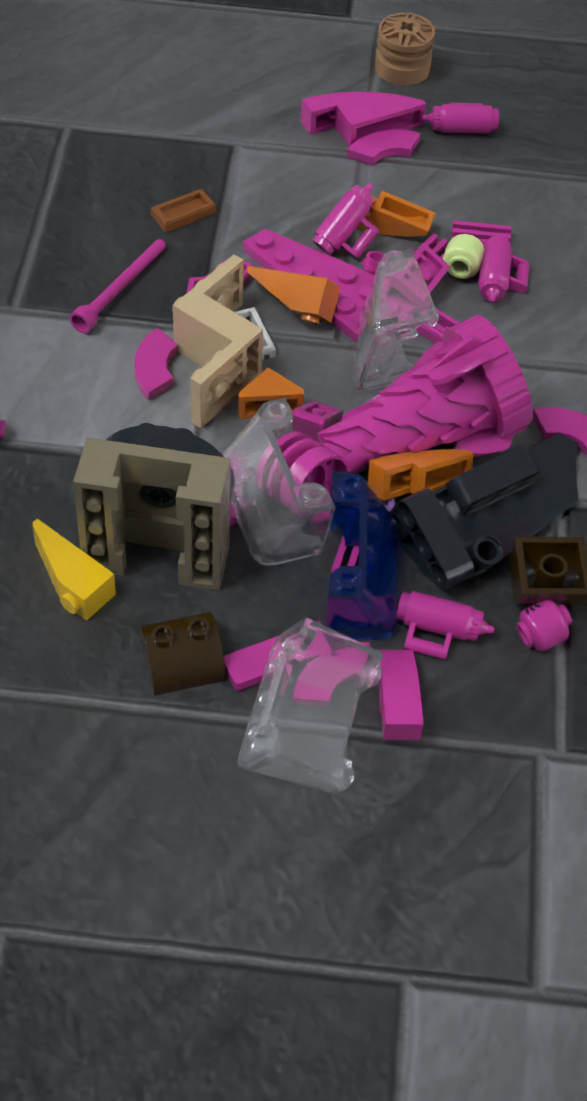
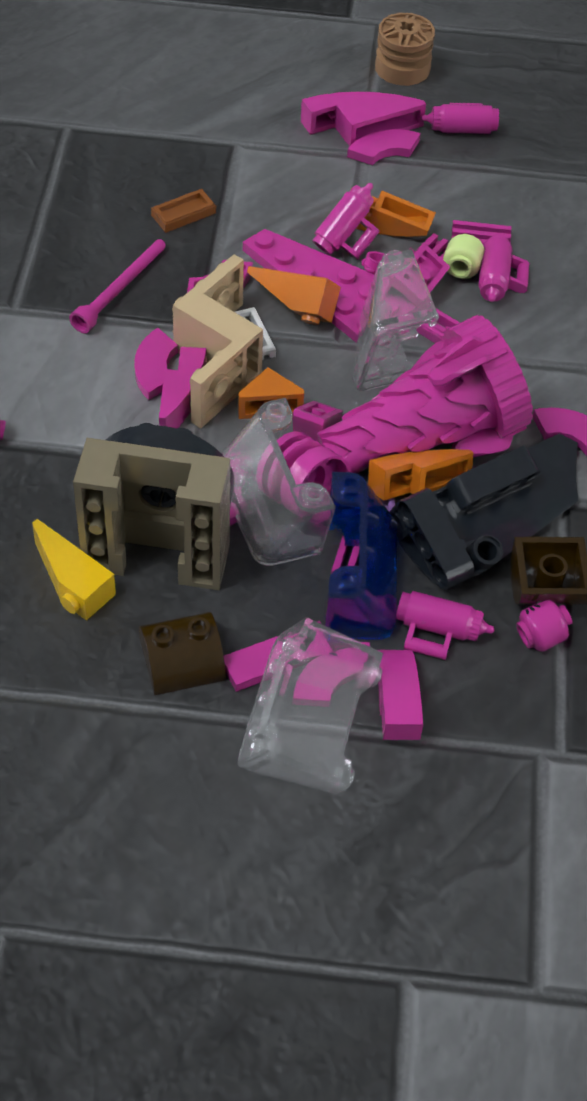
(176, 387): none -> dark pink slope

